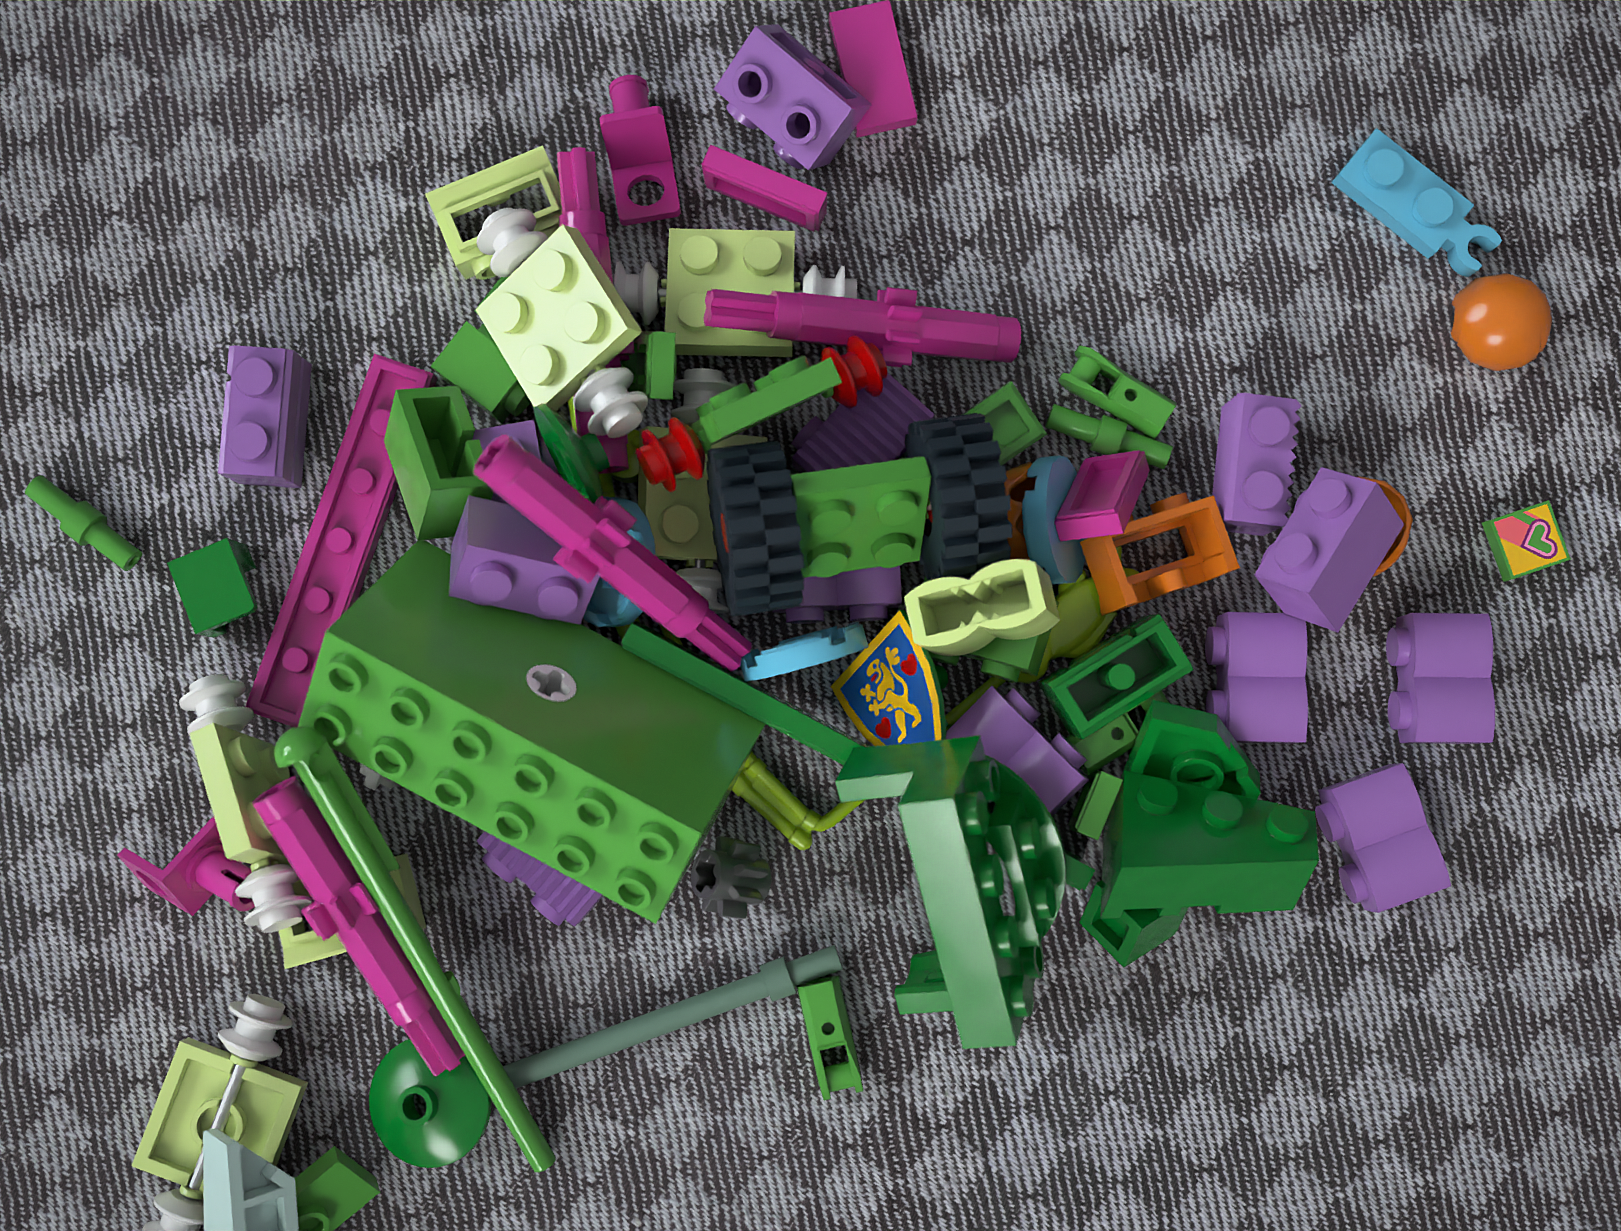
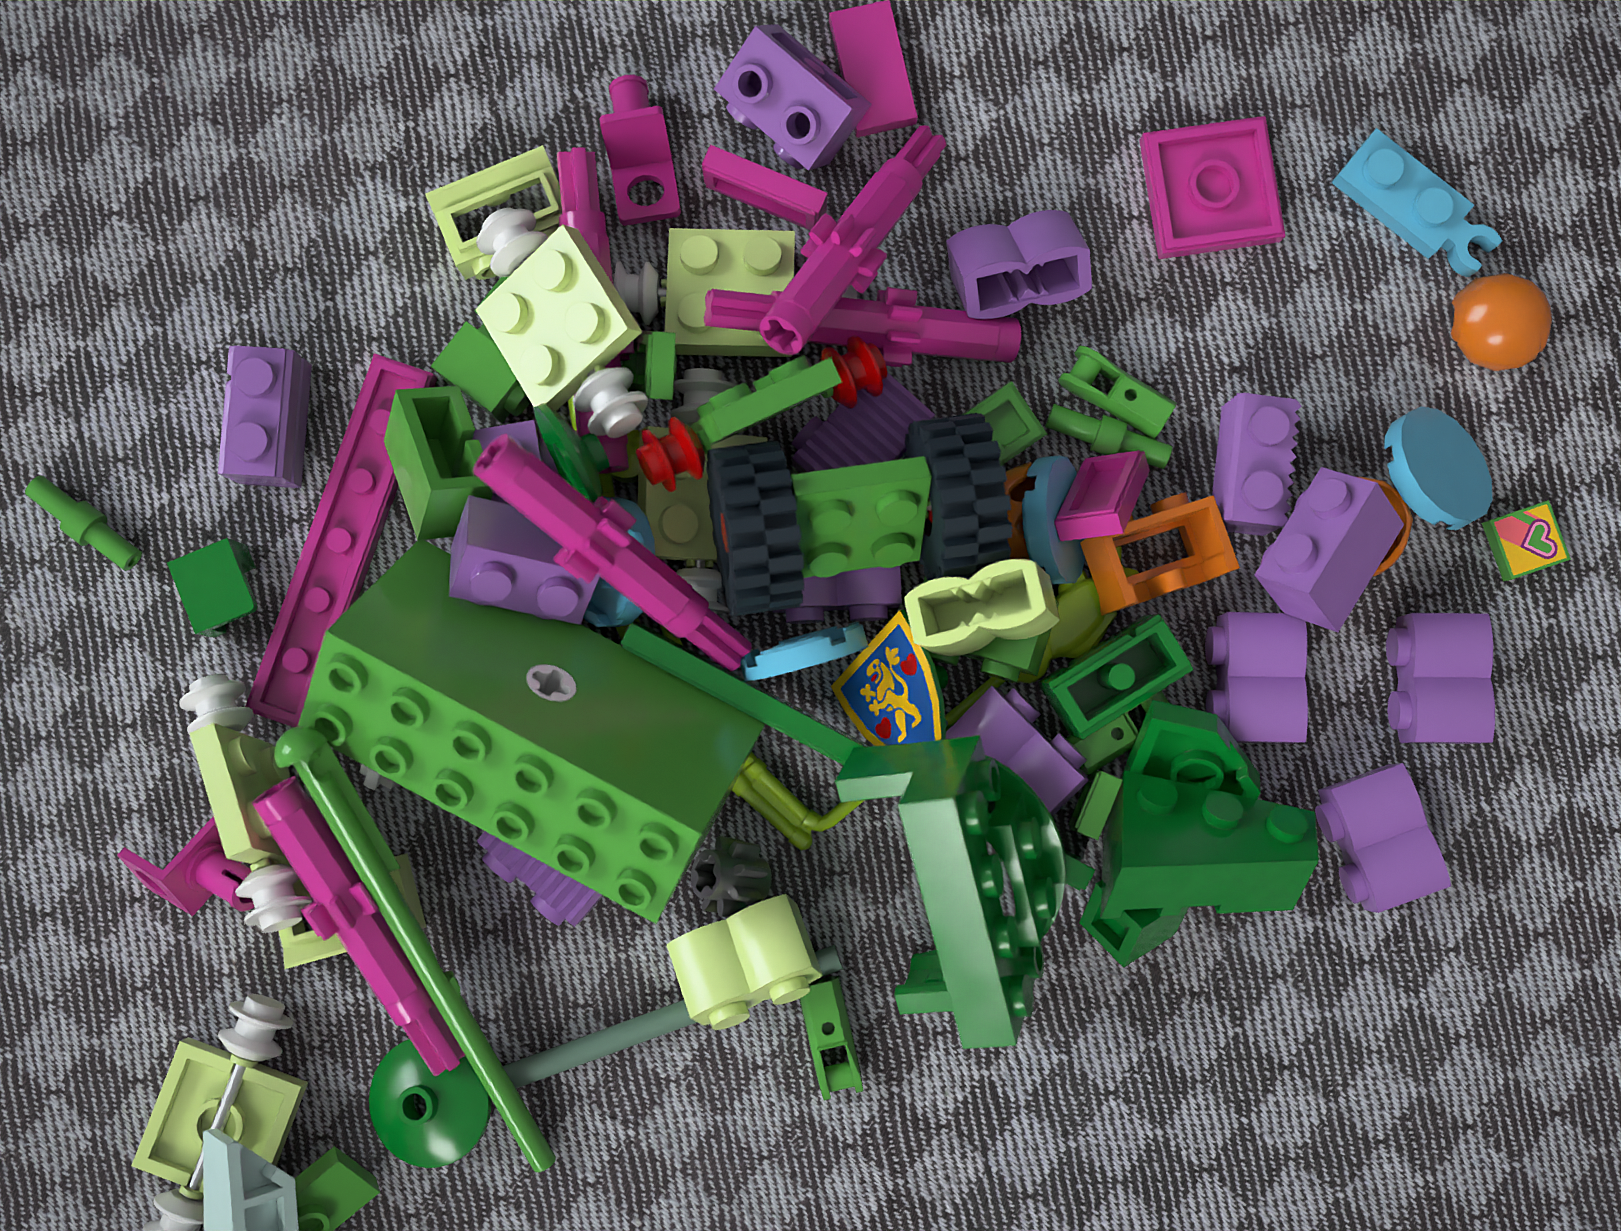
(745, 961): none -> yellowish green brick
(848, 249): none -> dark pink piece
(1028, 262): none -> medium lavender brick
(1212, 187): none -> dark pink tile
(1438, 468): none -> medium azure tile

